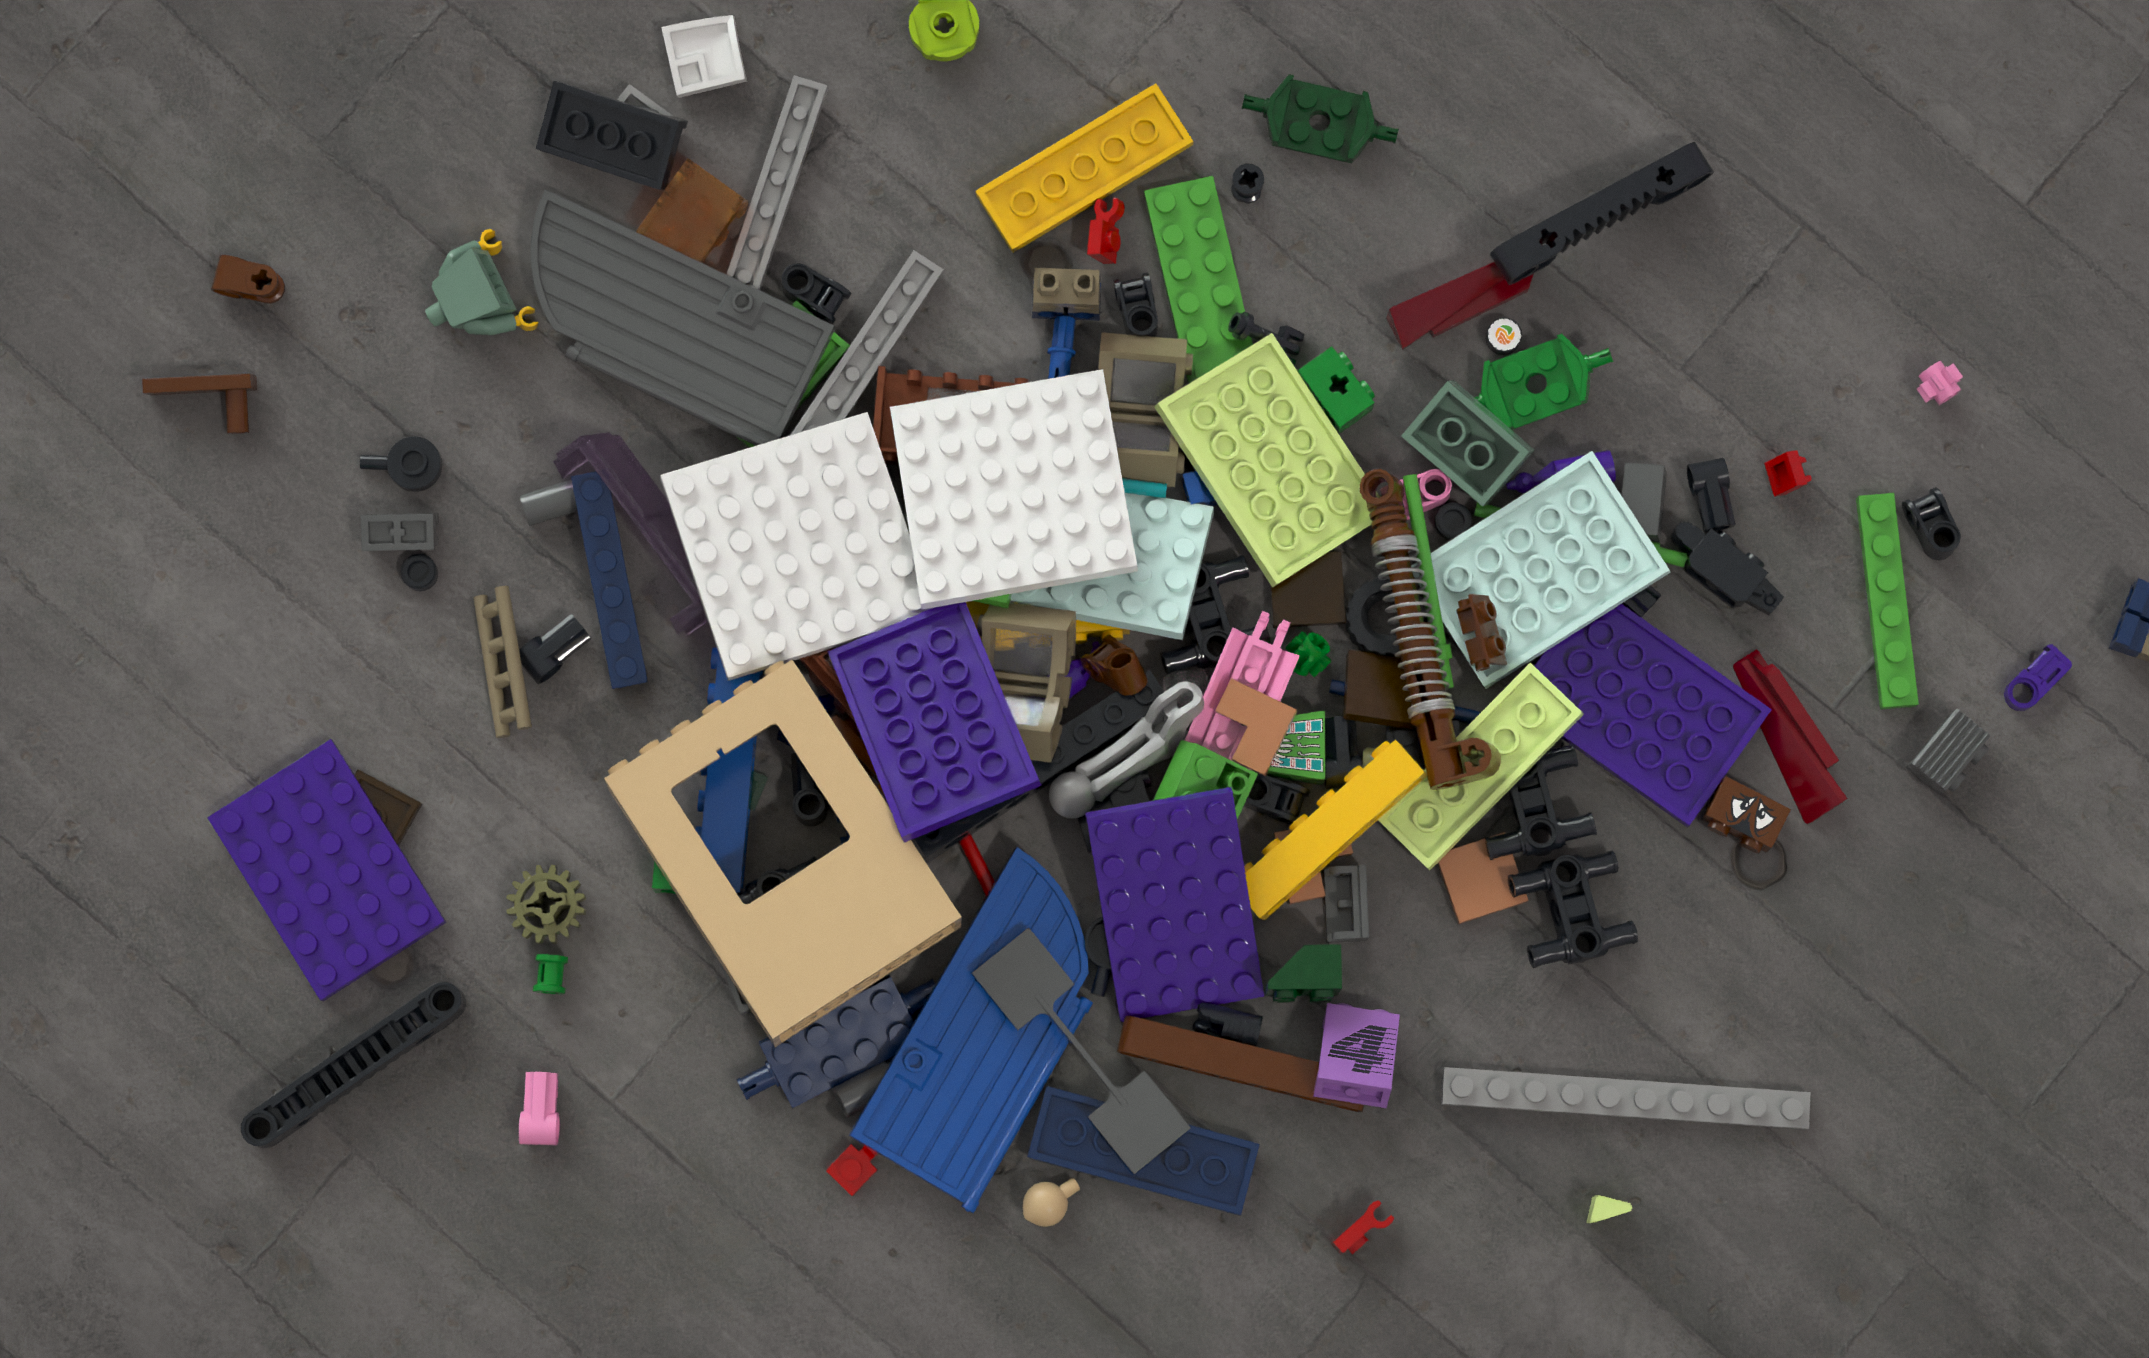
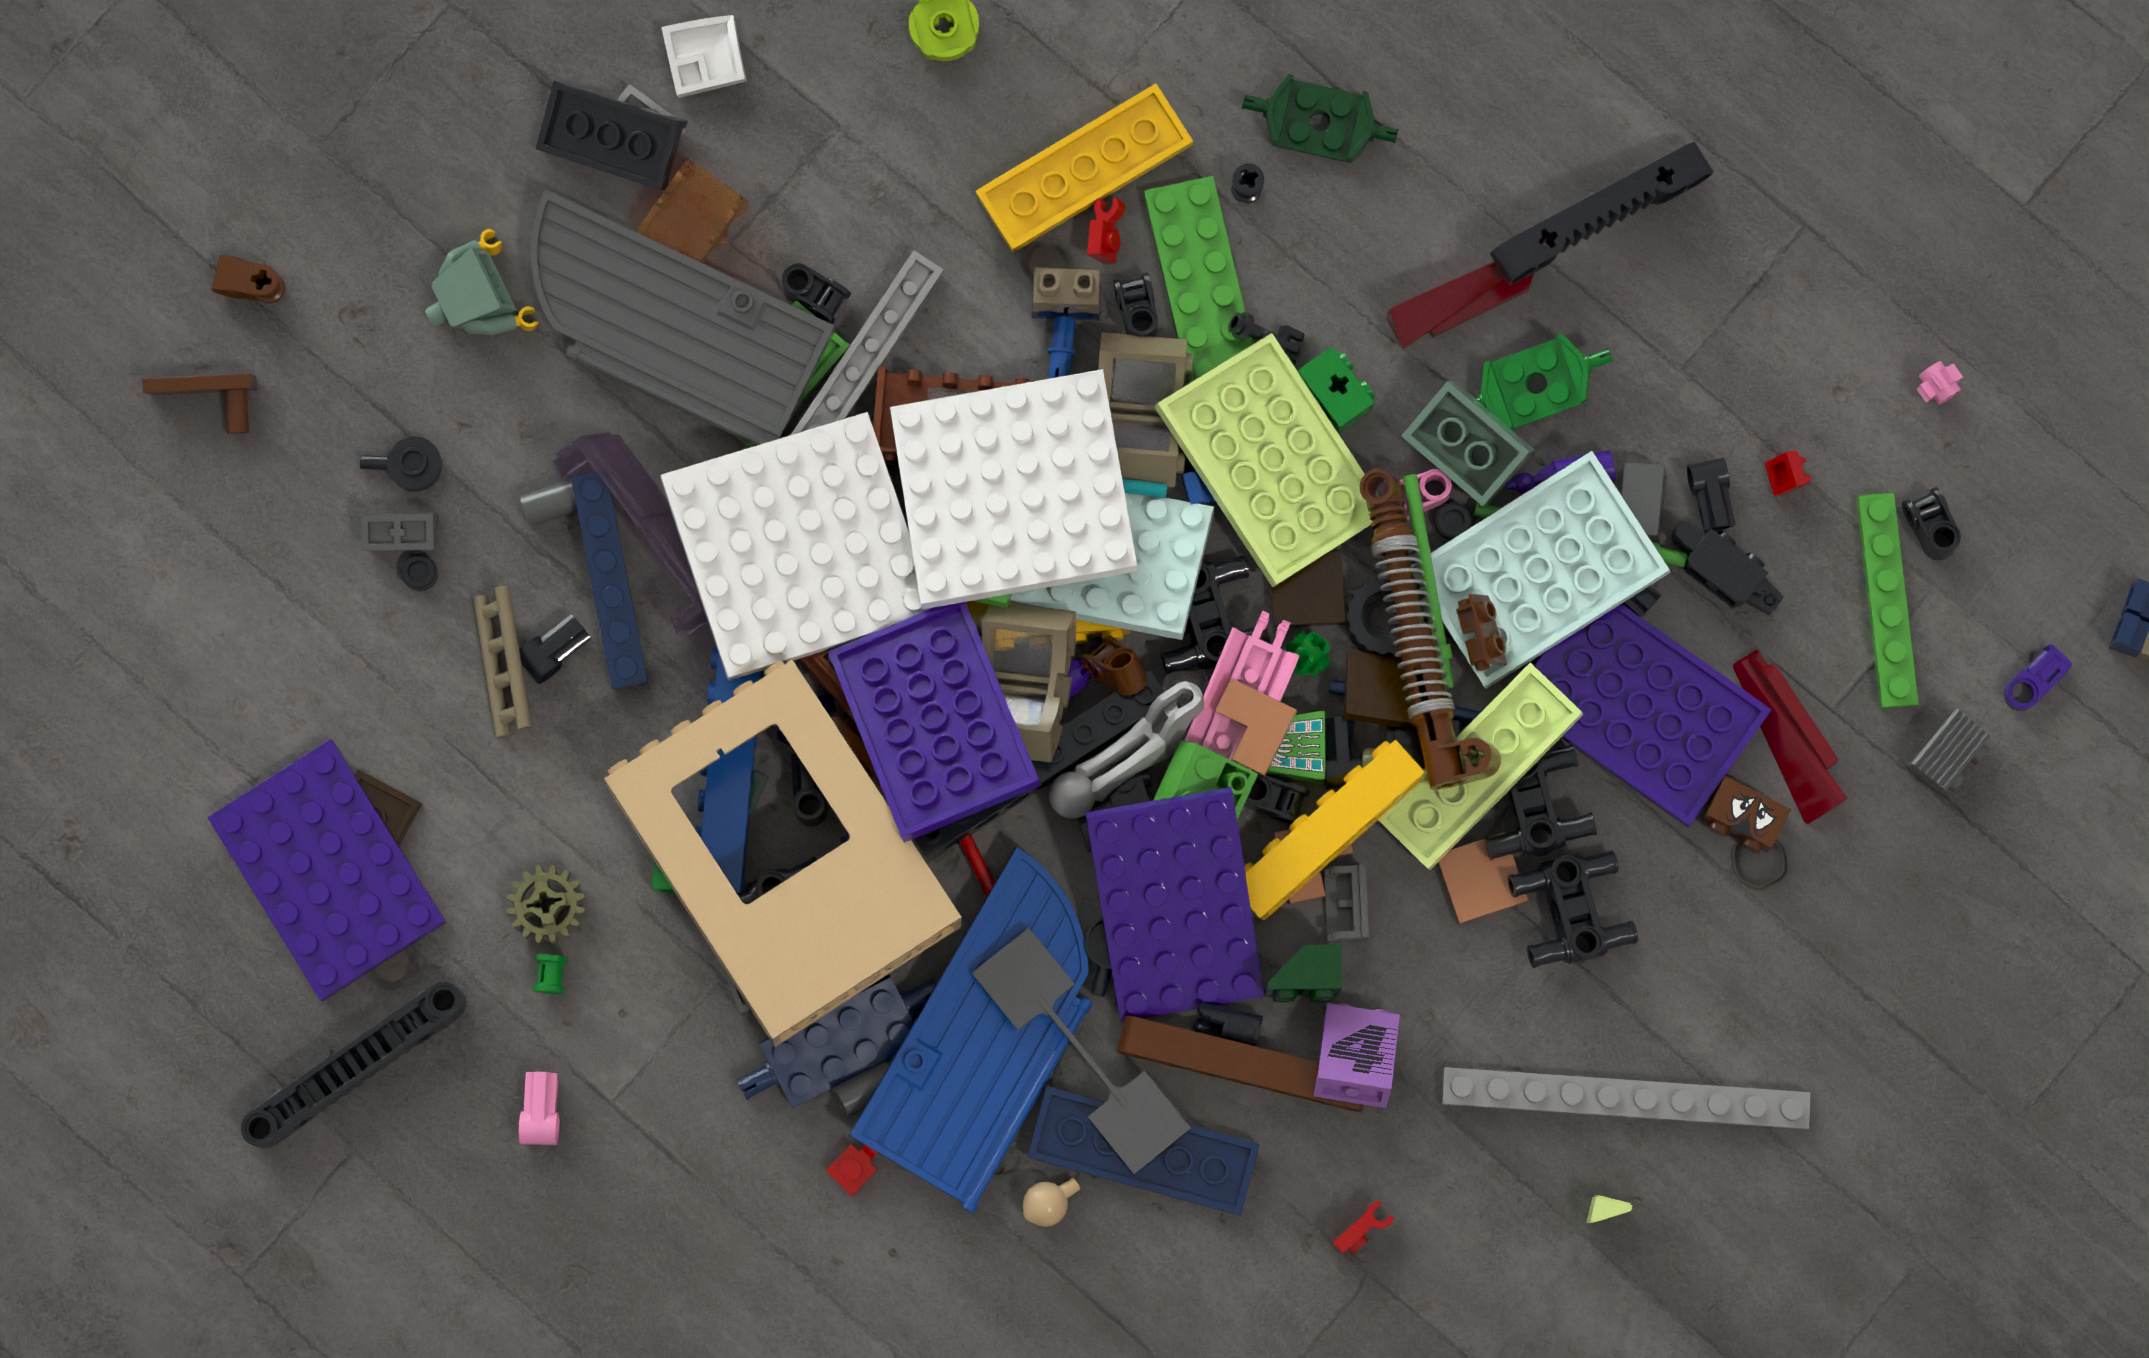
(777, 181): light grey plate -> none
(1503, 336): tile -> none

